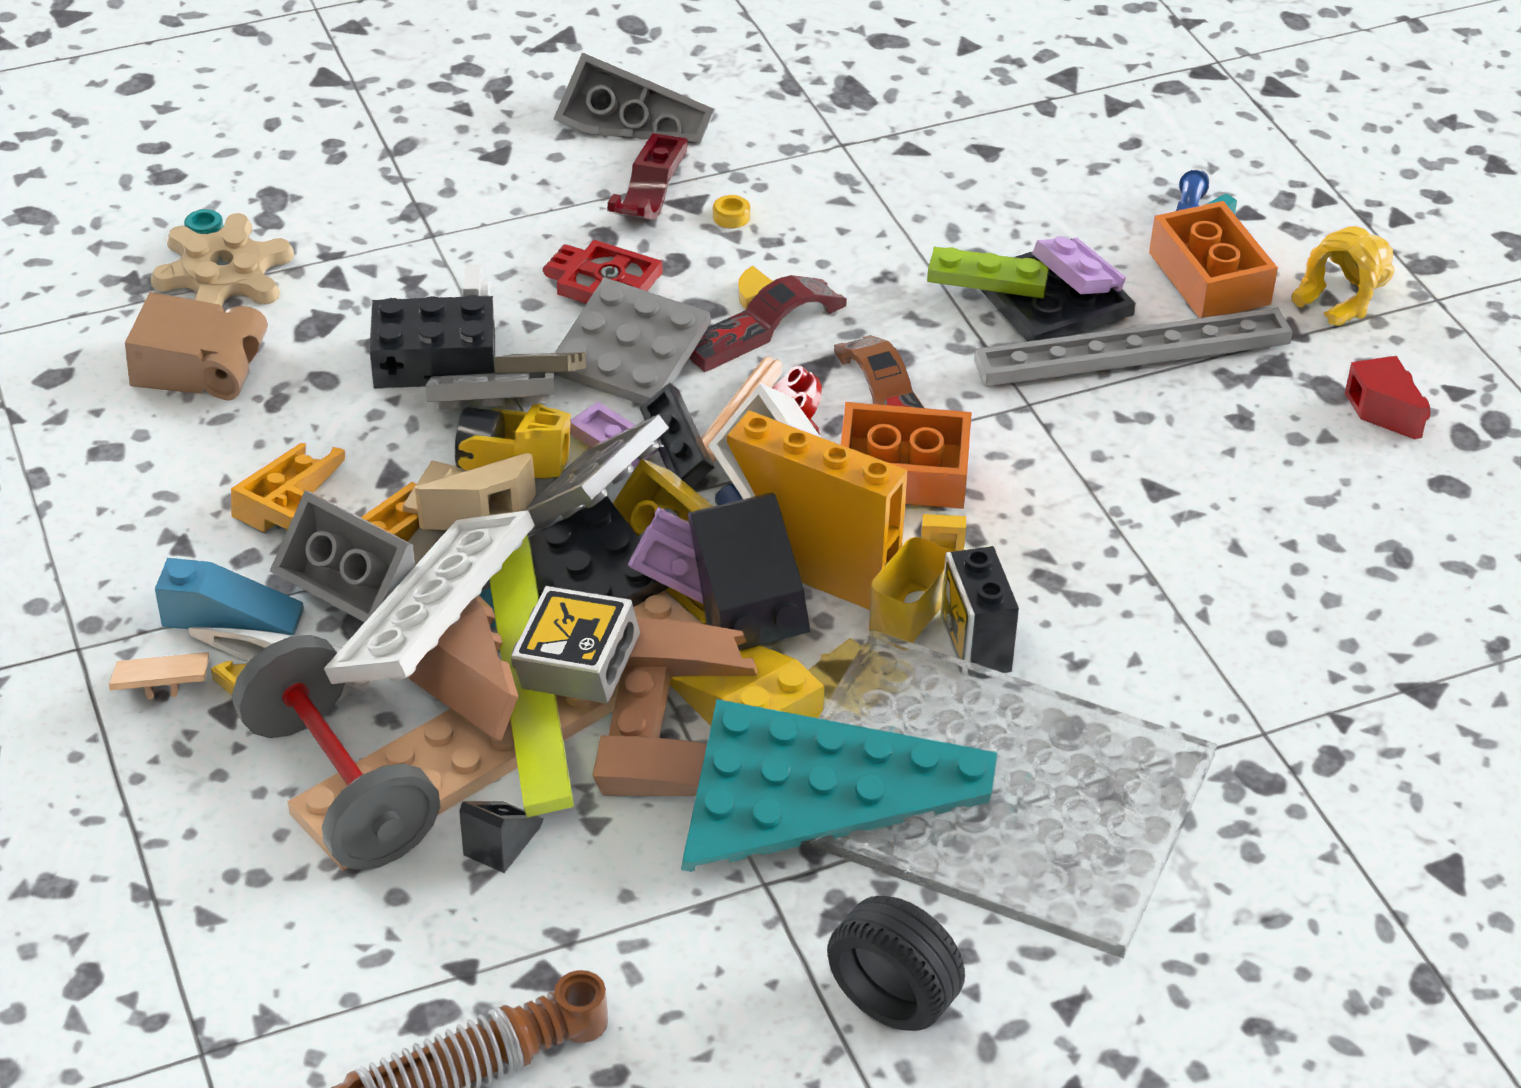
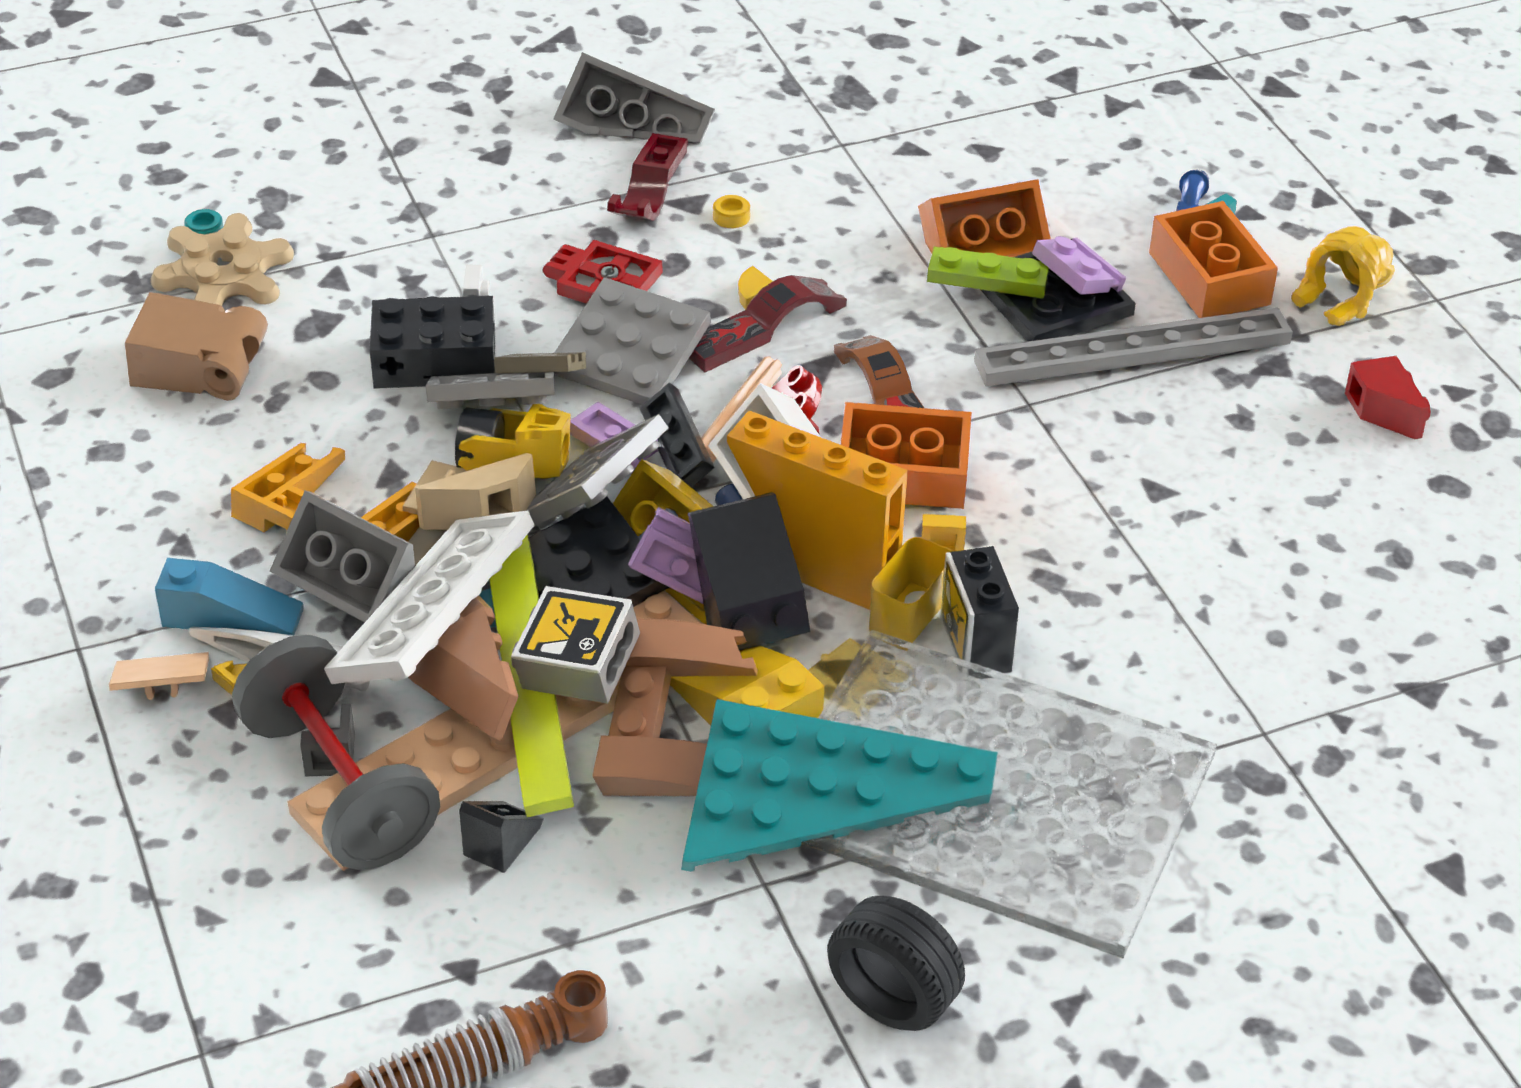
(314, 759): none -> dark grey panel
(987, 220): none -> orange slope

